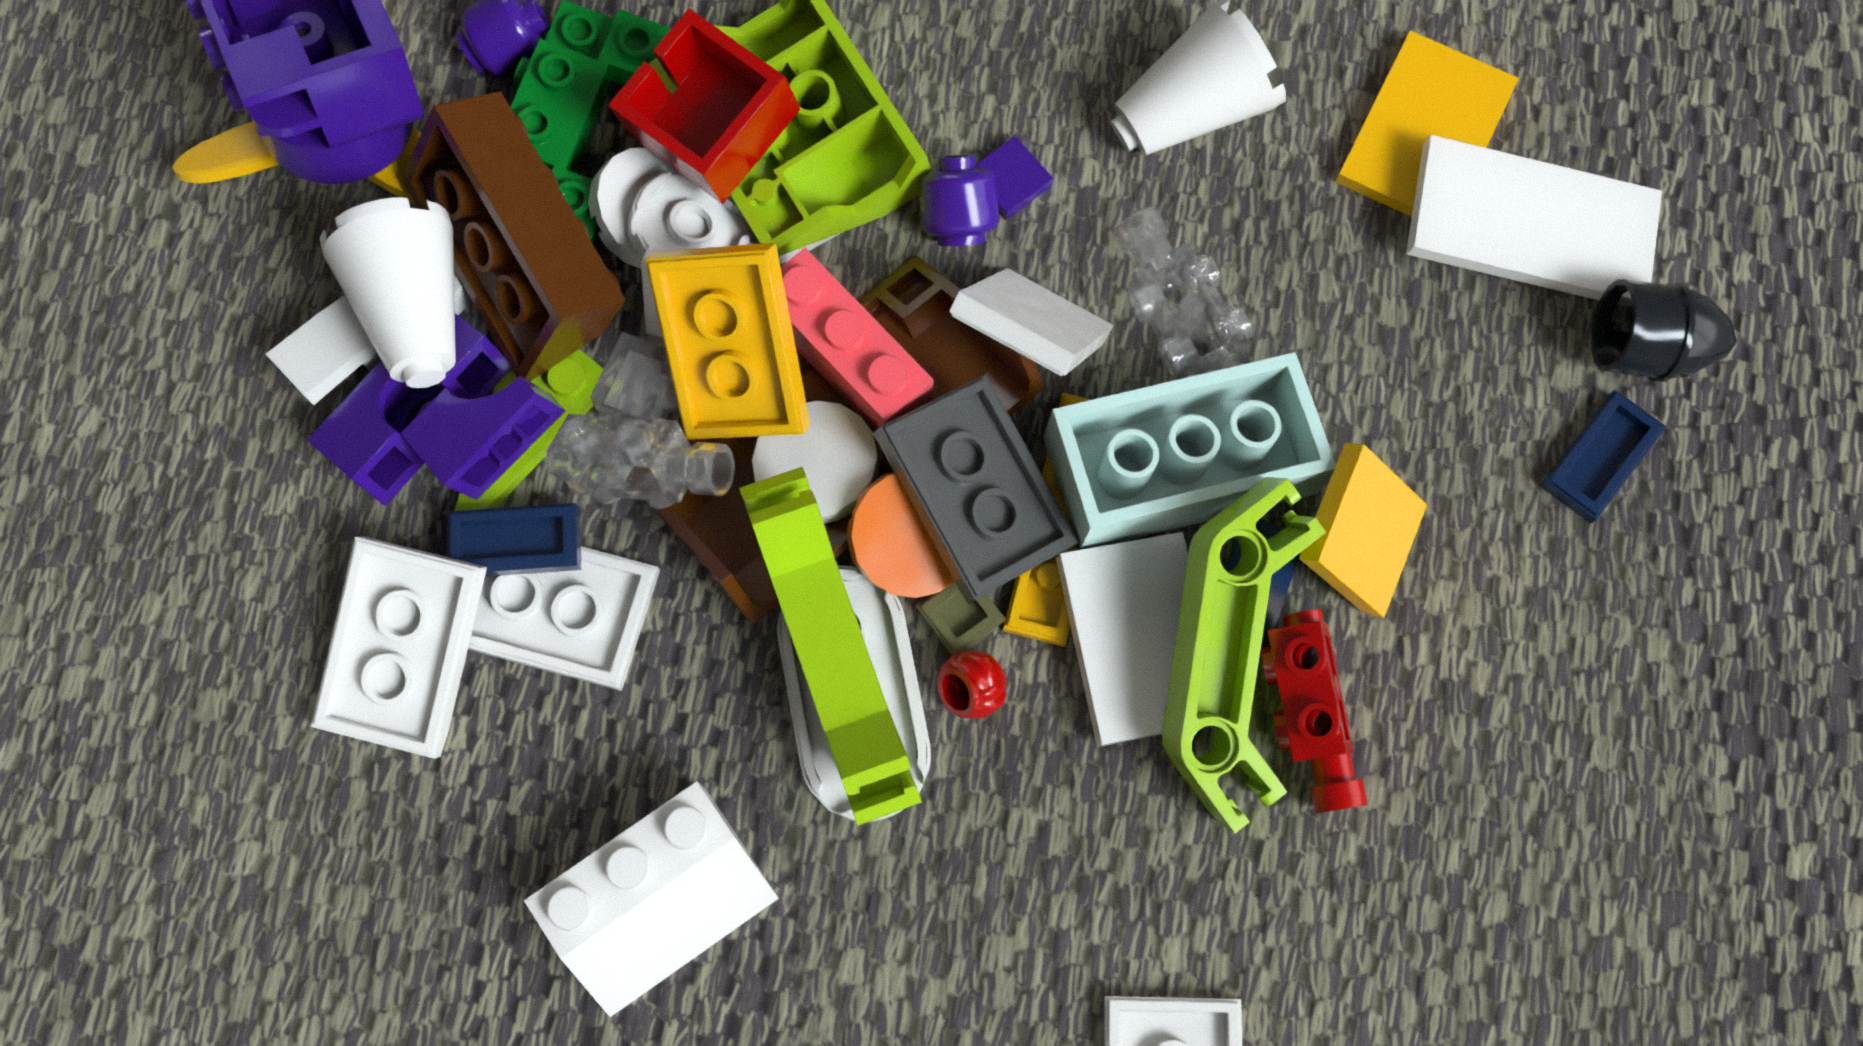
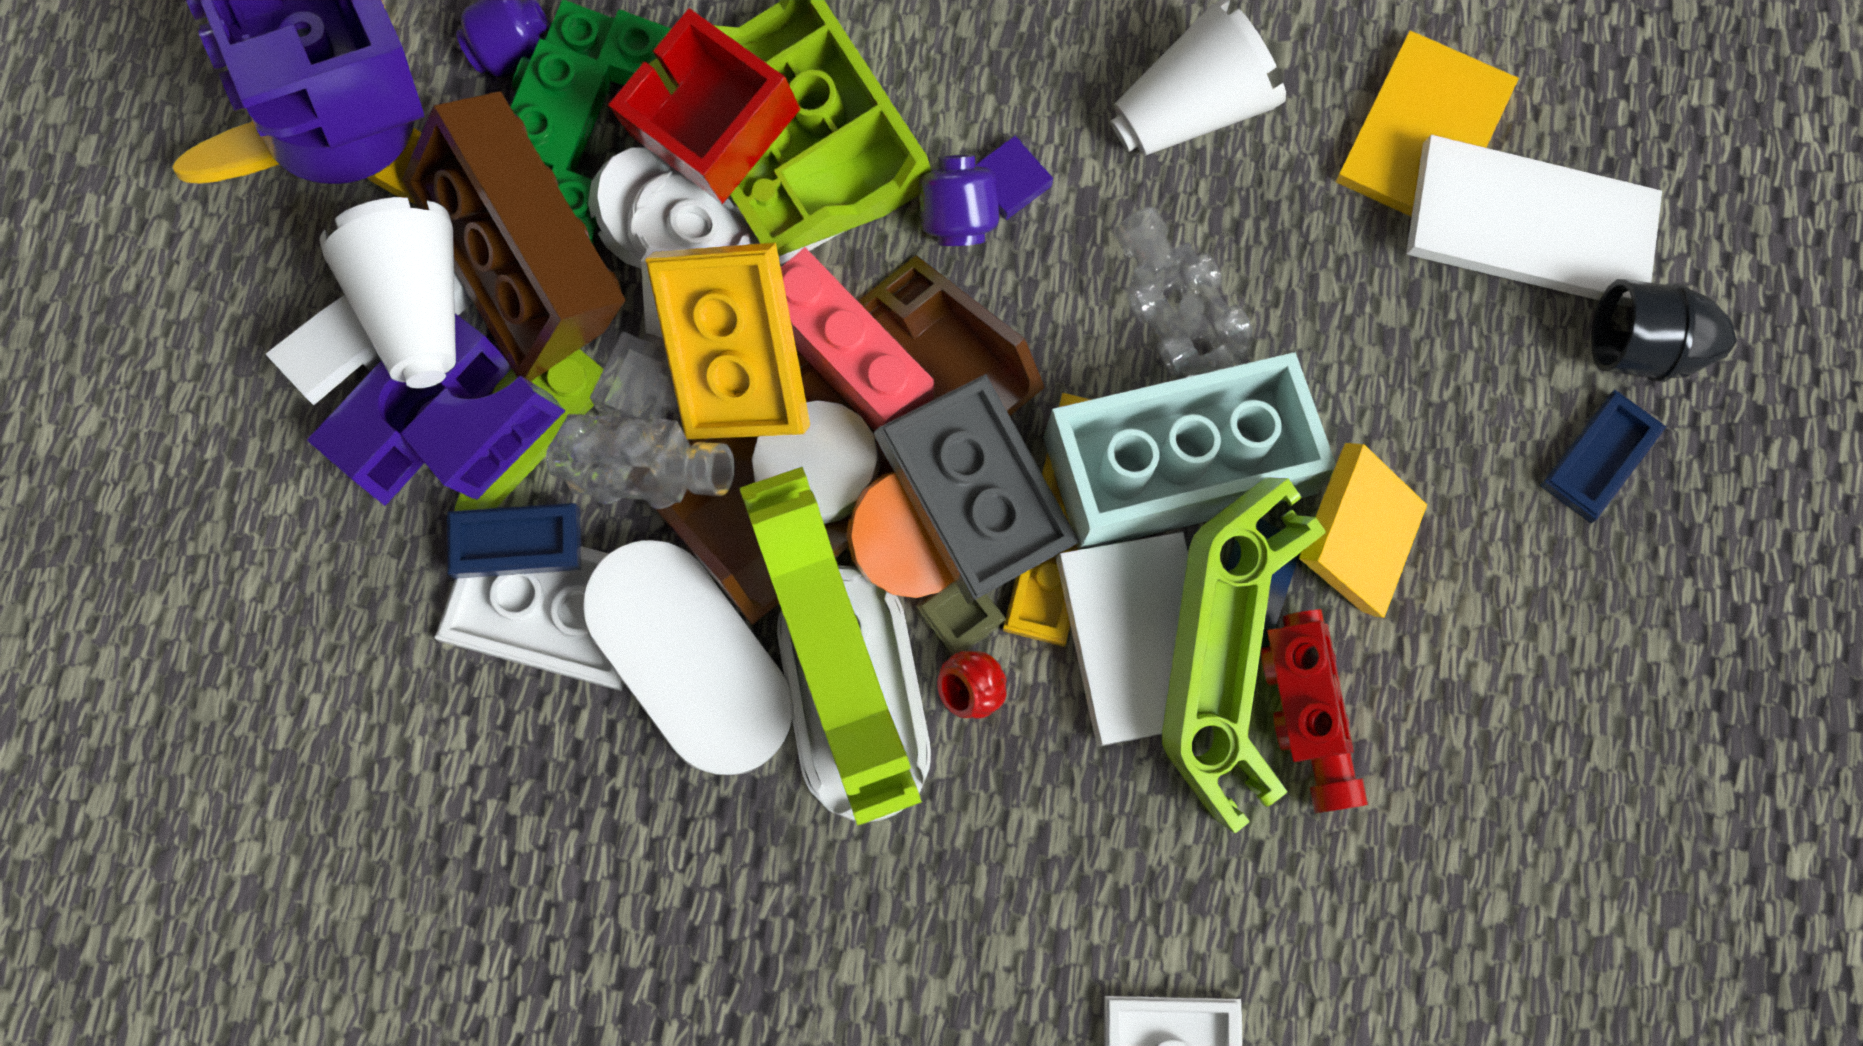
(398, 646): white tile -> none
(651, 899): white slope -> none
(688, 657): none -> white tile
(1031, 320): white tile -> none

